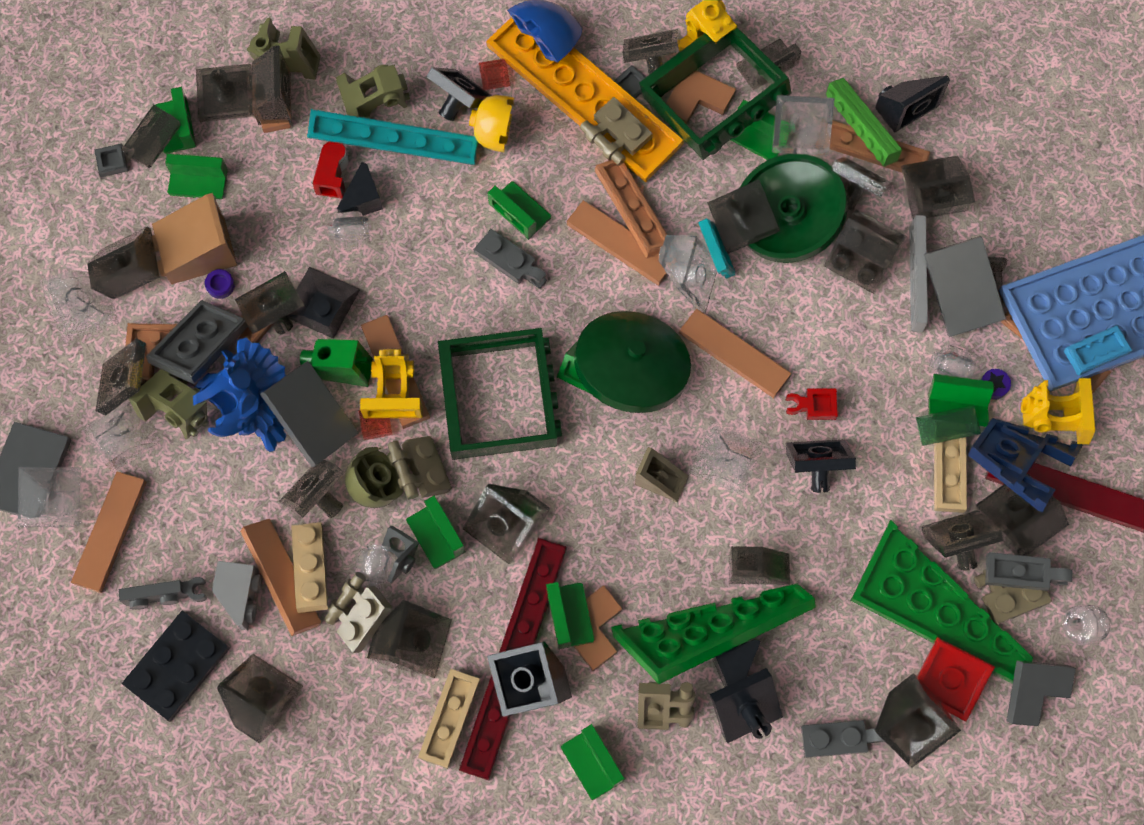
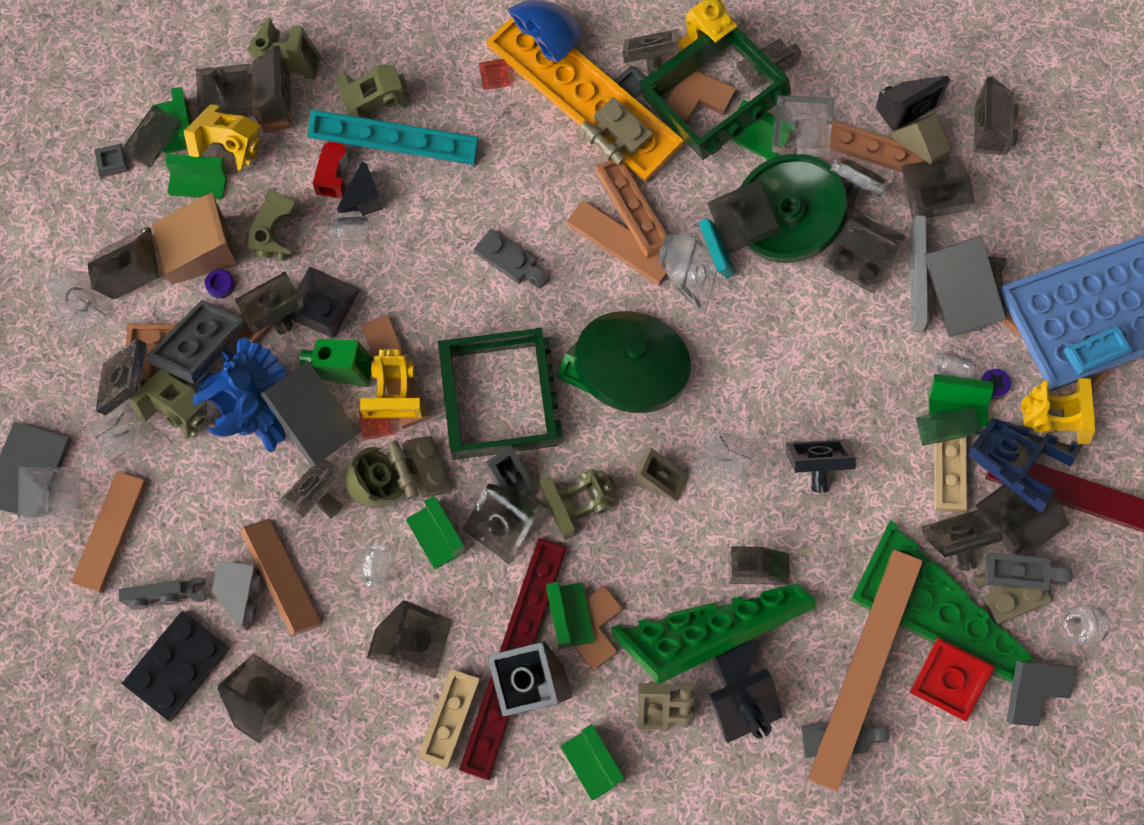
(223, 128): none -> yellow tile
(272, 211): none -> olive tile
(309, 567): tan plate -> none
(365, 616): dark tan plate -> none
(405, 557): dark grey bracket -> none
(460, 91): black tile -> none
(492, 121): yellow cylinder -> none
(508, 471): none -> dark grey slope
(518, 209): green panel -> none
(600, 489): none -> olive tile
(735, 353): nougat tile -> none
(818, 404): red plate -> none
(864, 122): bright green piece -> none
(864, 671): none -> nougat tile
(914, 721): clear smoke slope -> none
(924, 138): none -> dark tan slope
(994, 119): none -> clear smoke slope

